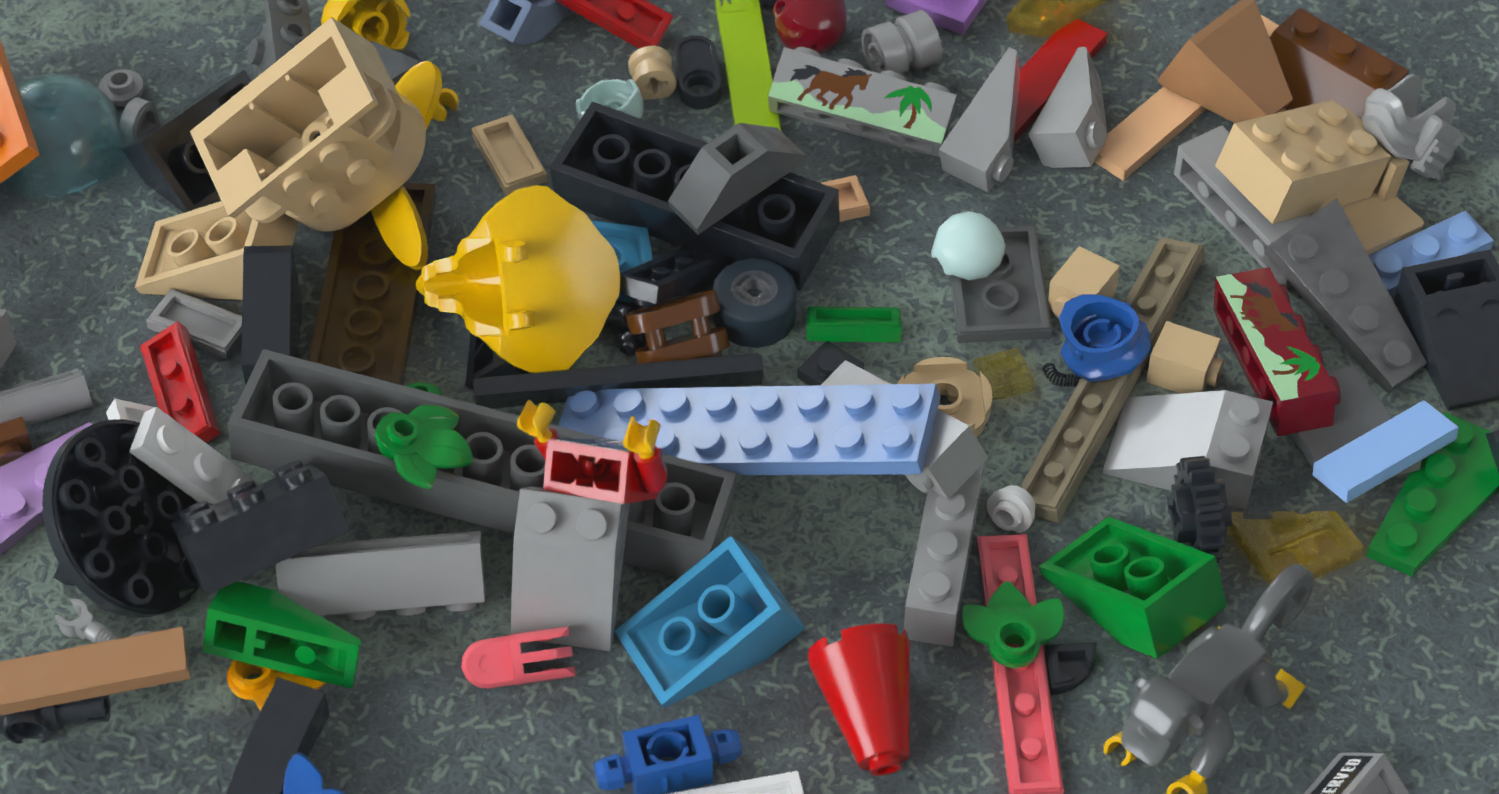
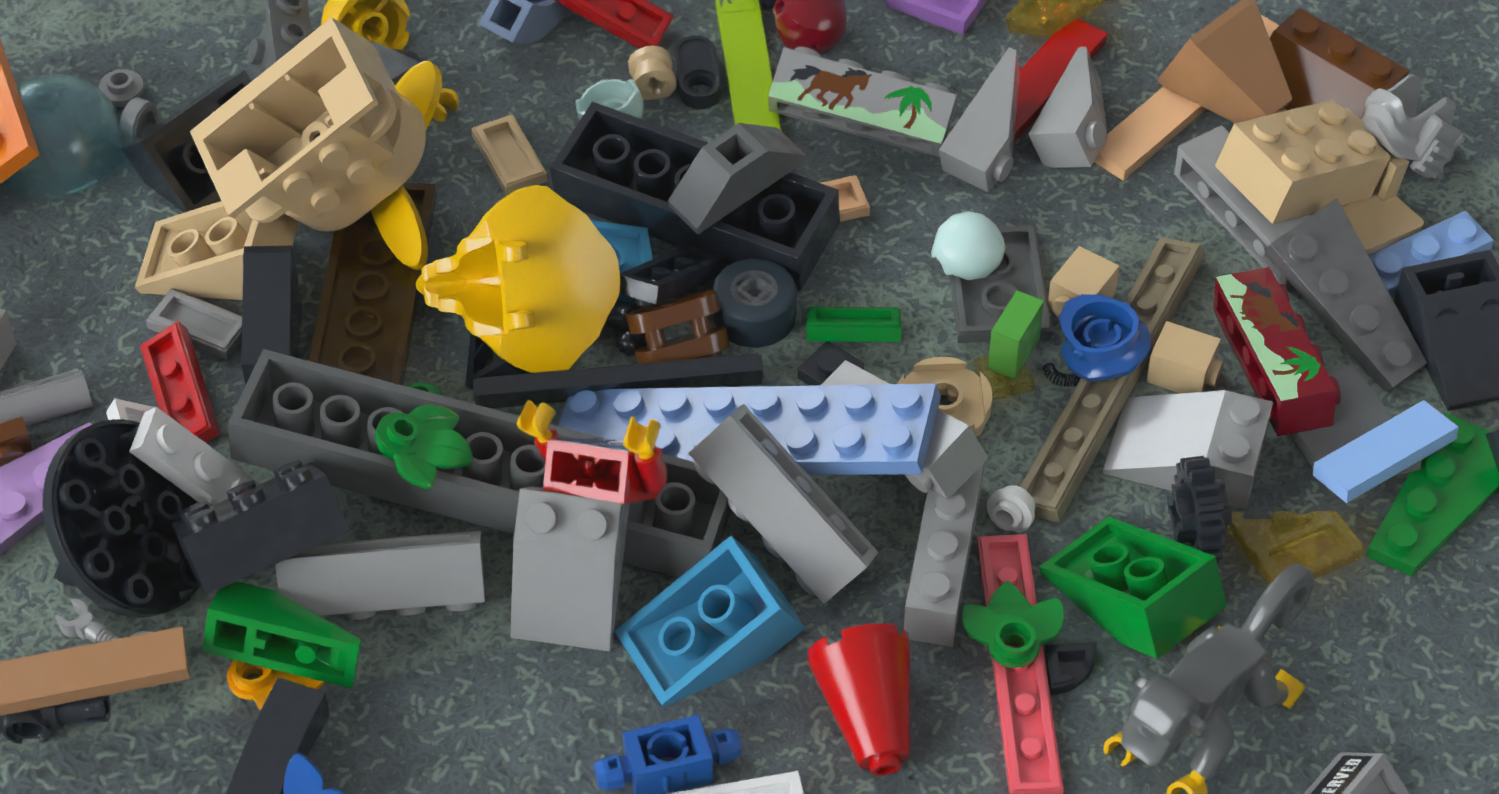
(500, 661): coral arm -> none
(782, 504): none -> light grey brick
(903, 45): light grey wheel -> none
(1015, 334): none -> bright green piece

